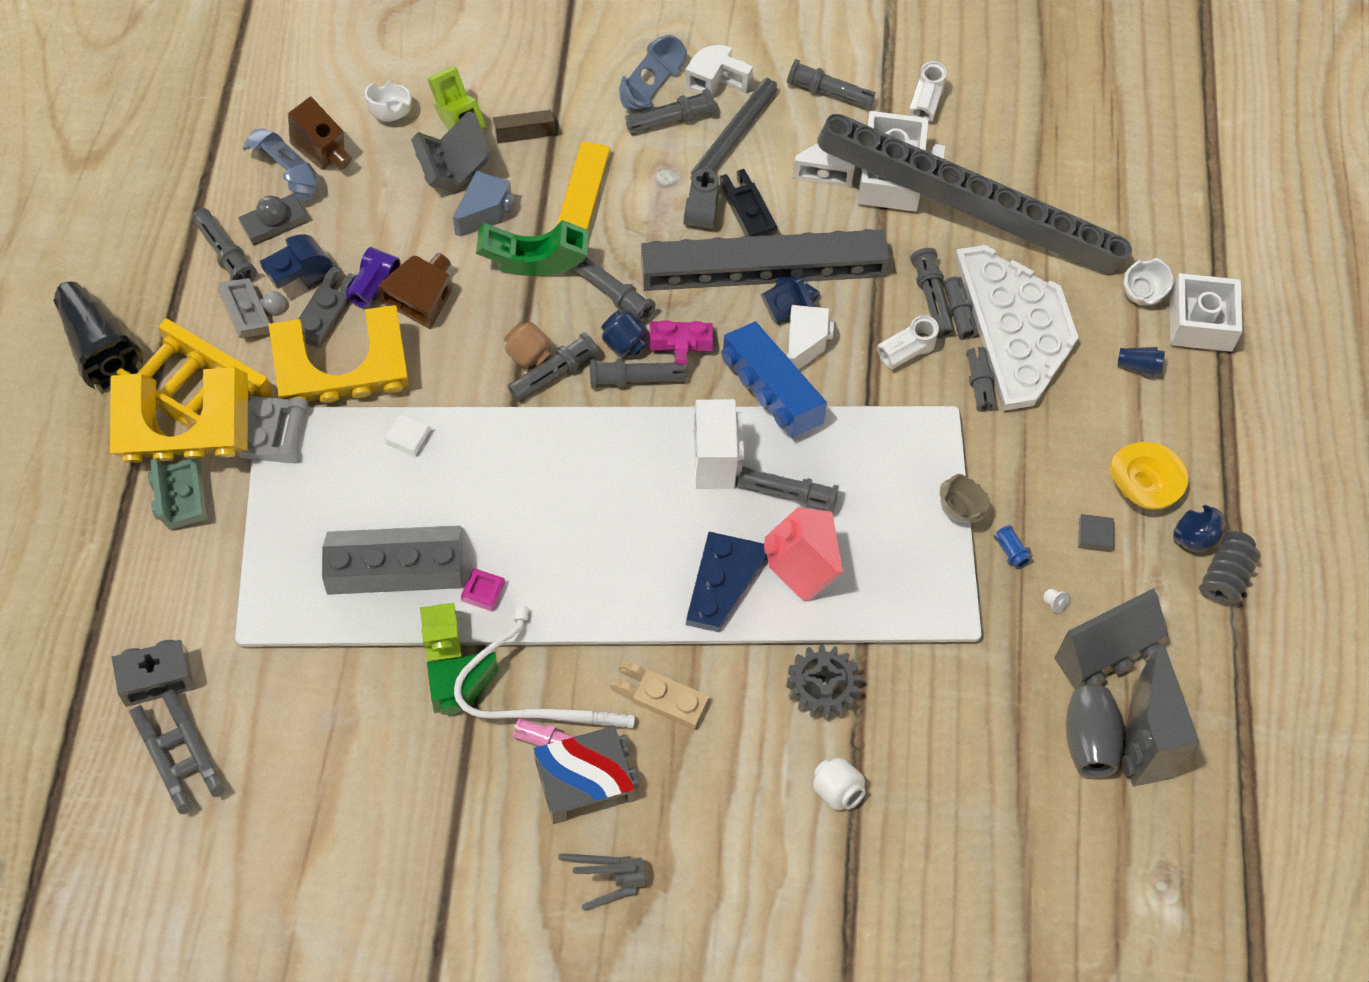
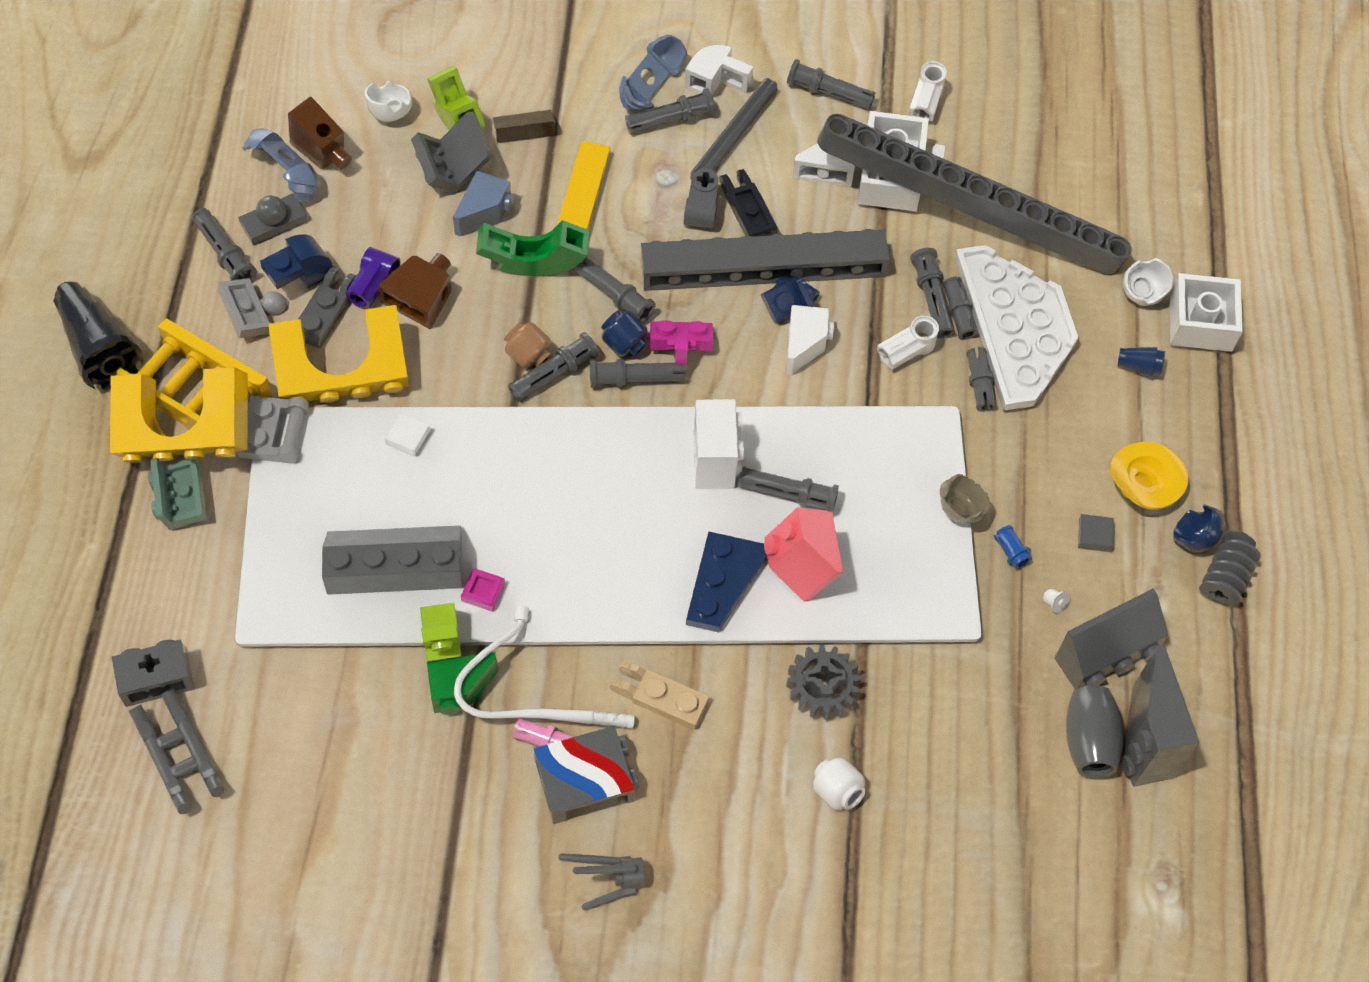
(774, 379): blue brick -> none

